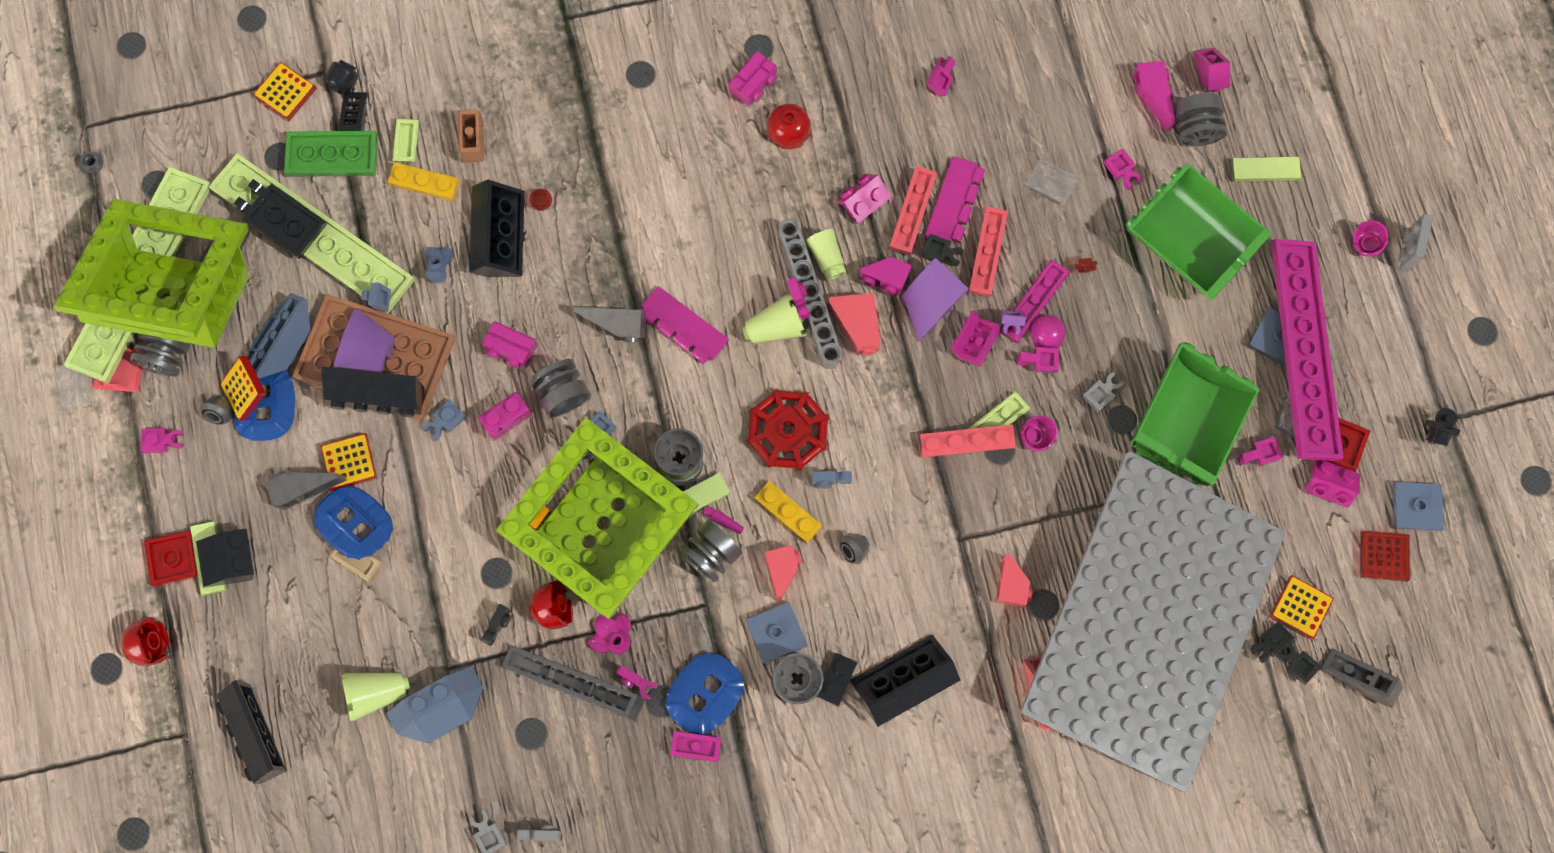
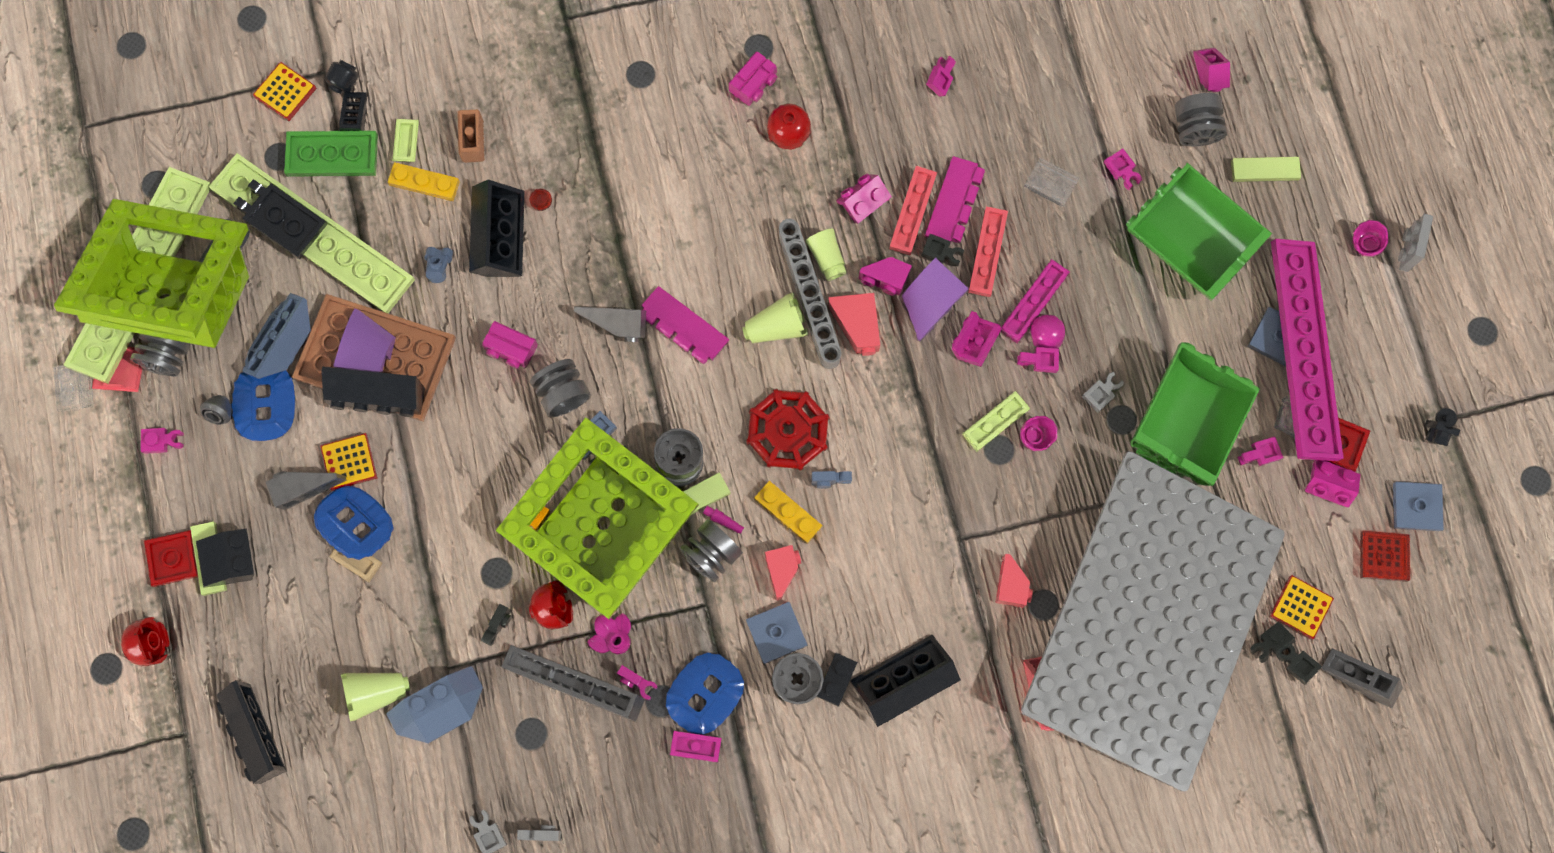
(87, 158): flat silver plate -> none
(242, 388): tile -> none
(377, 297): sand blue tile -> none
(446, 417): sand blue plate -> none
(505, 416): dark pink brick -> none
(798, 292): dark pink plate -> none
(854, 547): flat silver cone -> none
(968, 441): coral plate -> none
(1014, 318): medium lavender tile -> none
(1086, 265): clear red plate -> none
(1153, 88): dark pink slope -> none

